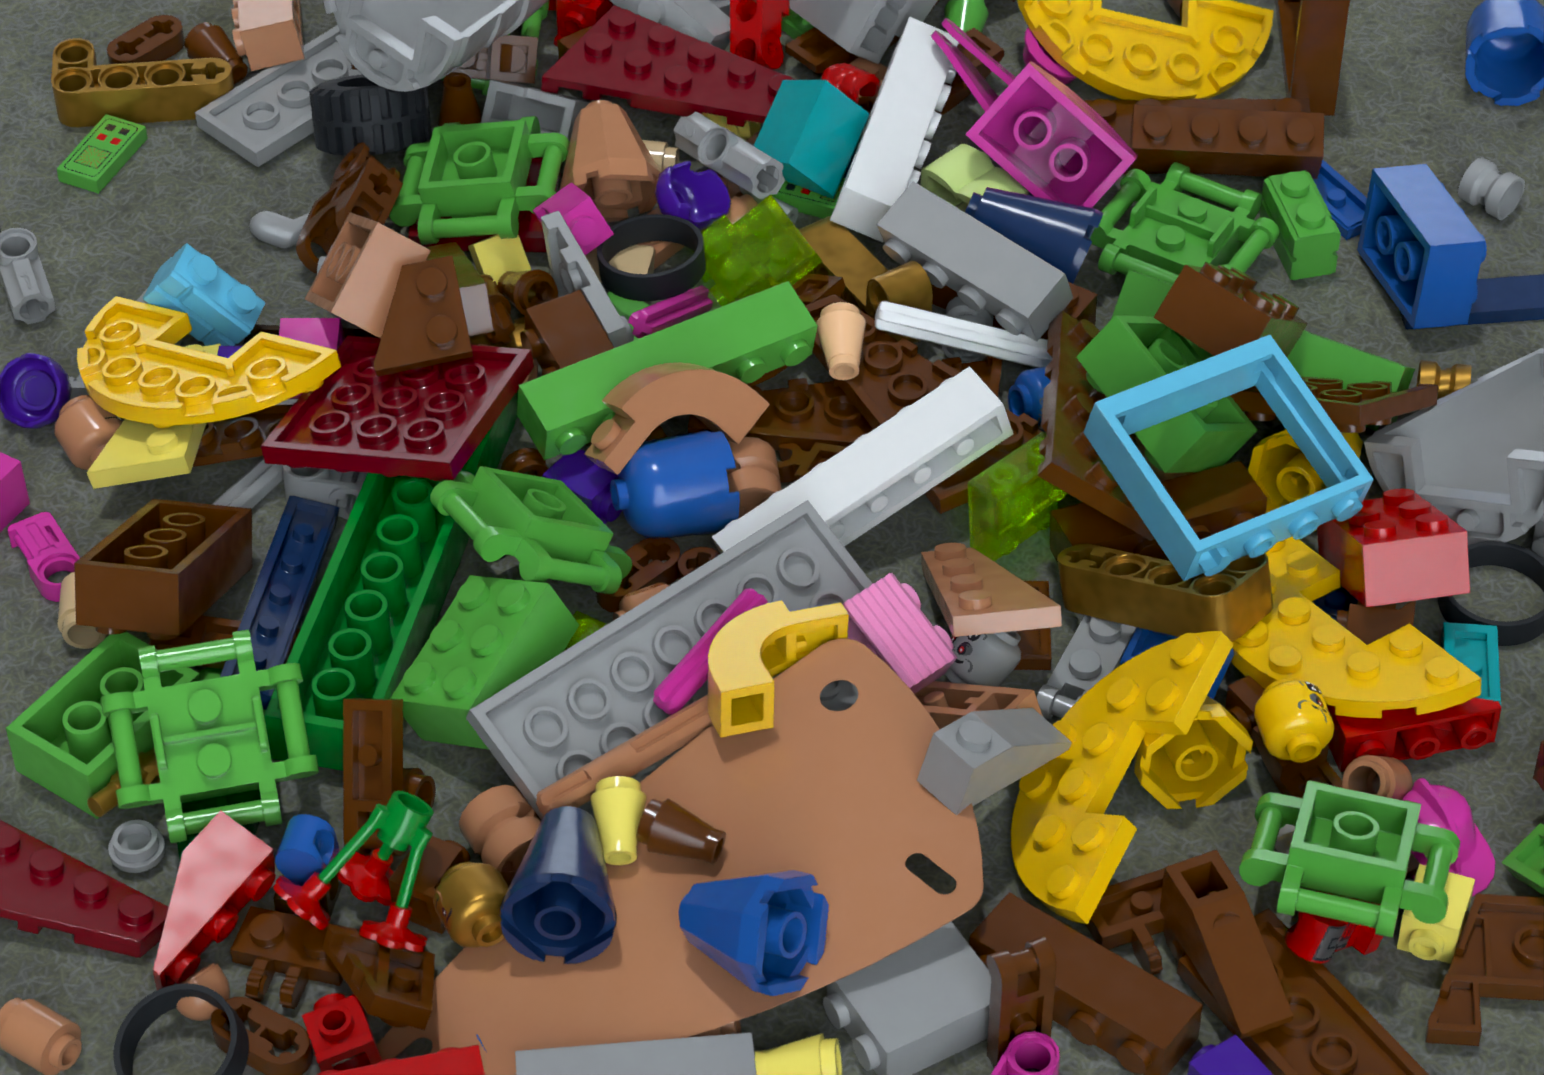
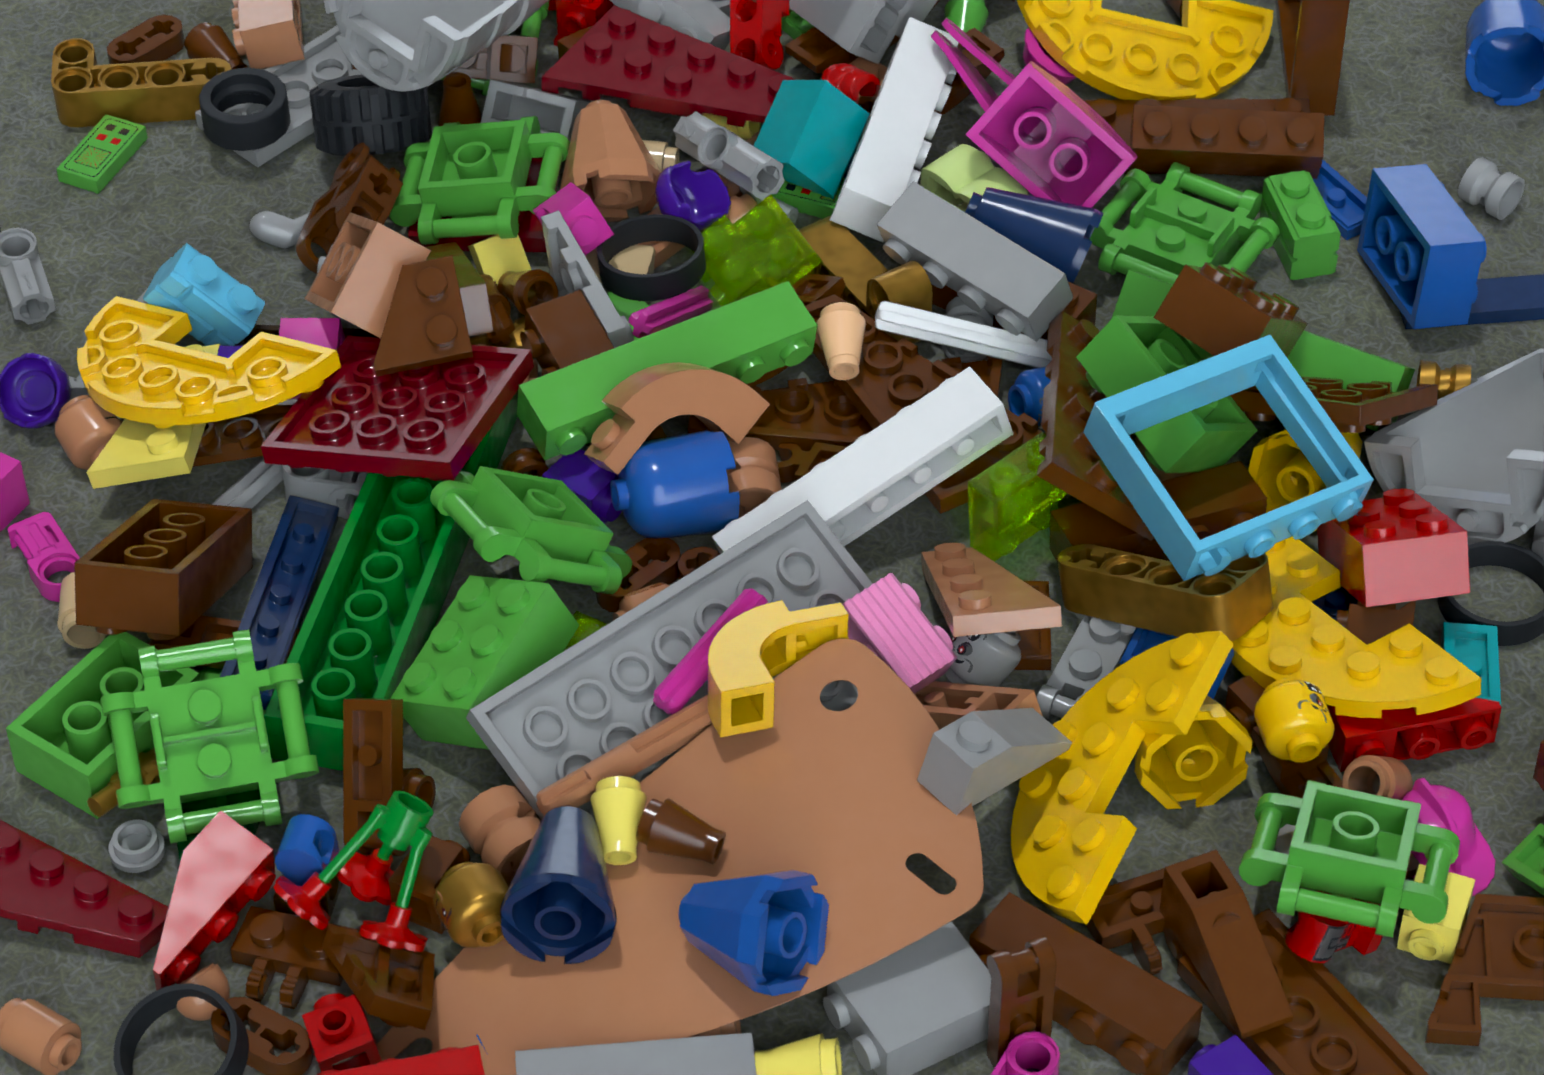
(243, 87): none -> black tyre

